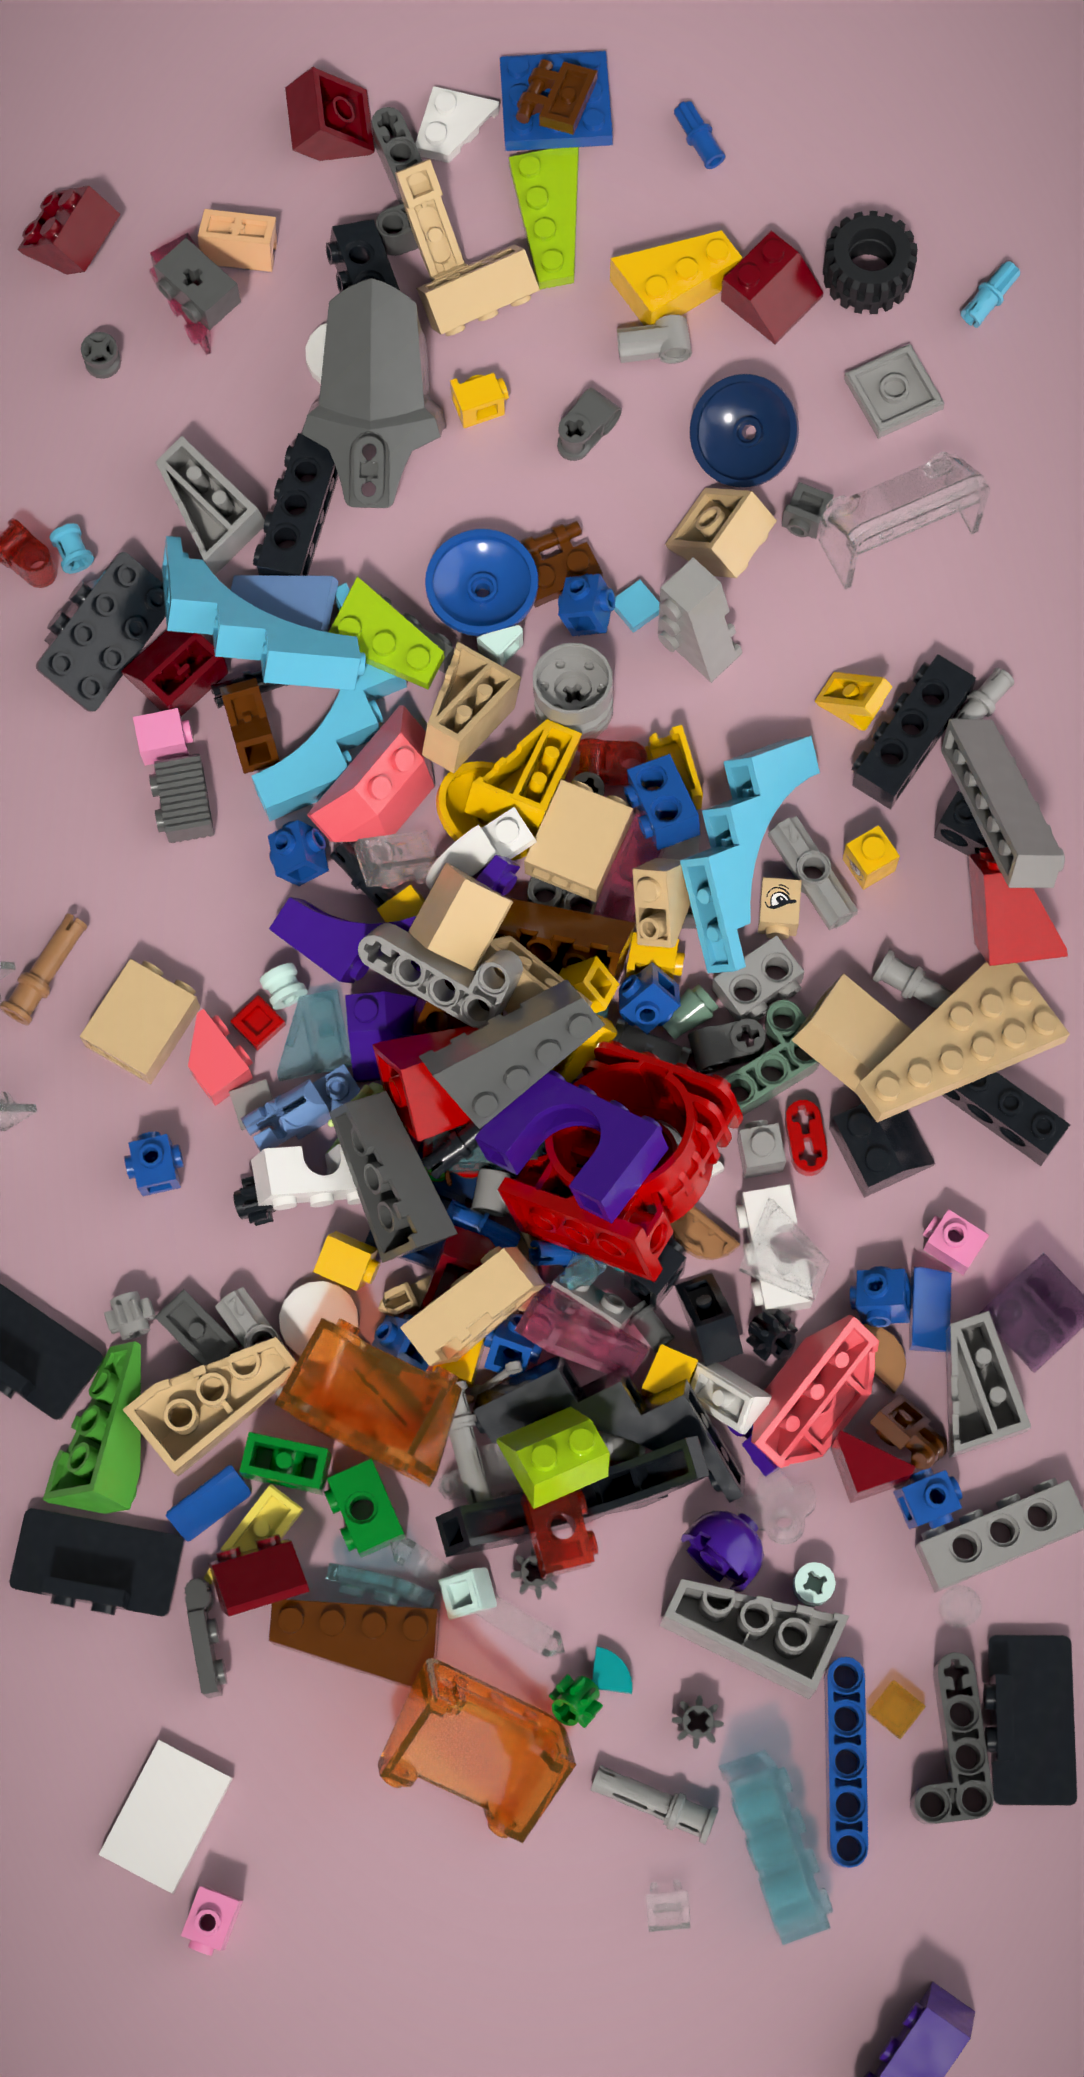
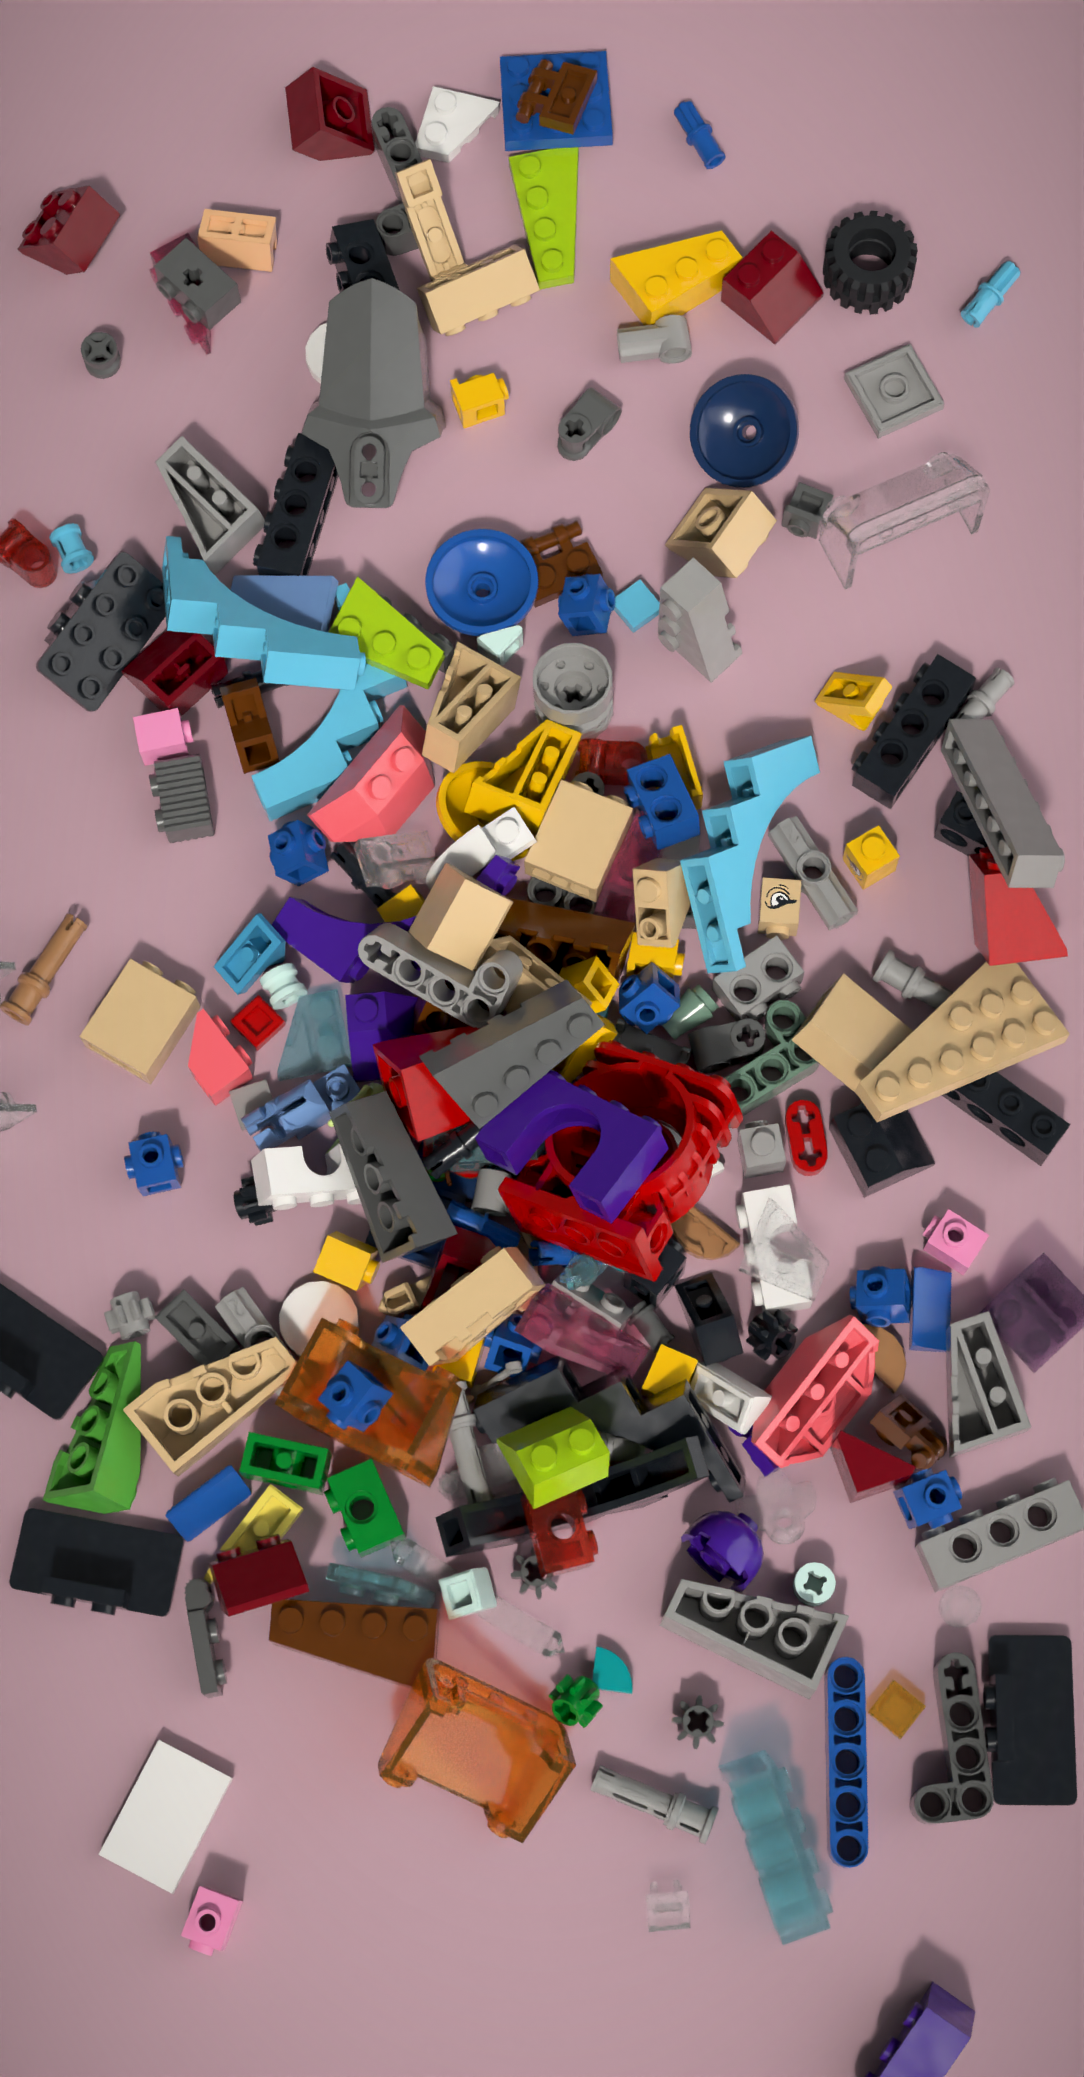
(251, 954): none -> dark azure slope
(354, 1397): none -> blue brick

